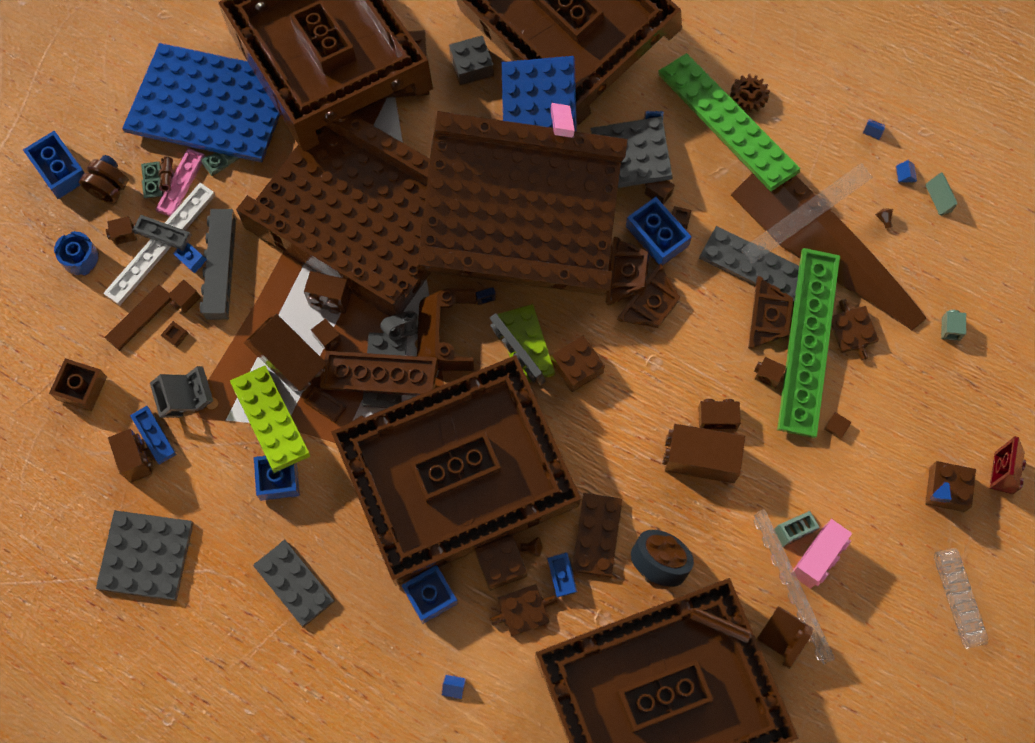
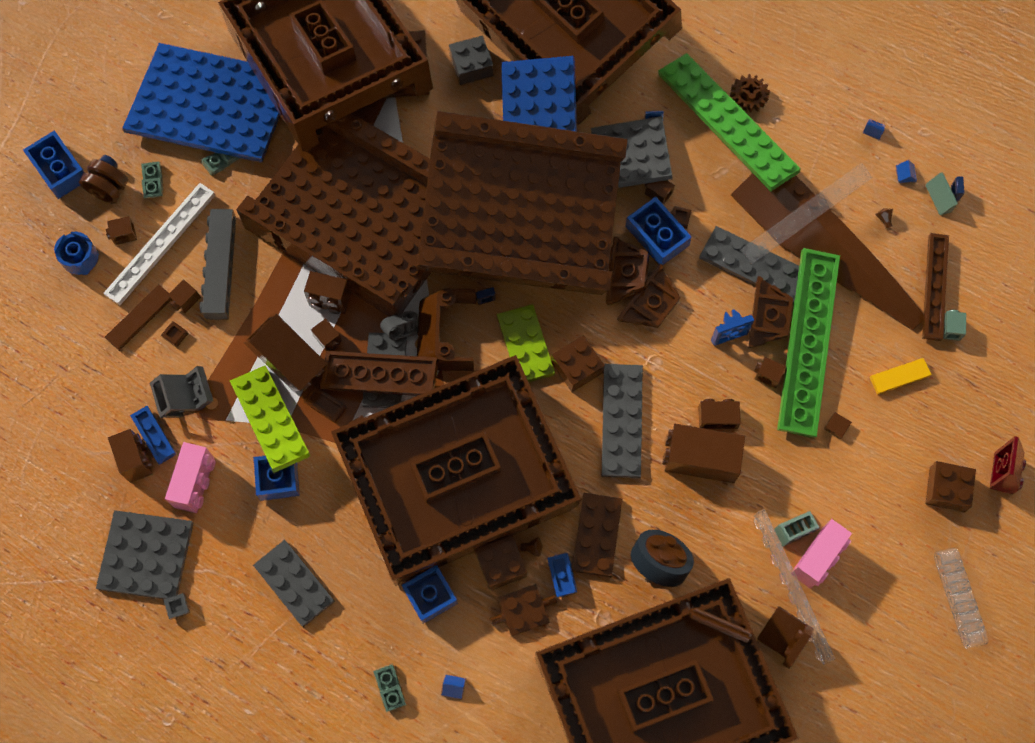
(78, 384): reddish brown brick -> none
(162, 232): dark grey tile -> none
(166, 174): reddish brown pin -> none
(176, 606): none -> dark grey plate
(180, 182): bright pink tile -> none
(190, 257): blue plate -> none
(190, 478): none -> bright pink brick
(389, 687): none -> sand green slope
(513, 345): dark grey plate -> none
(562, 120): bright pink tile -> none
(622, 421): none -> dark grey plate
(732, 328): none -> blue piece
(853, 329): reddish brown plate -> none
(900, 376): none -> yellow tile
(935, 287): none -> reddish brown plate
(942, 494): blue slope -> none
(958, 187): none -> dark blue tile

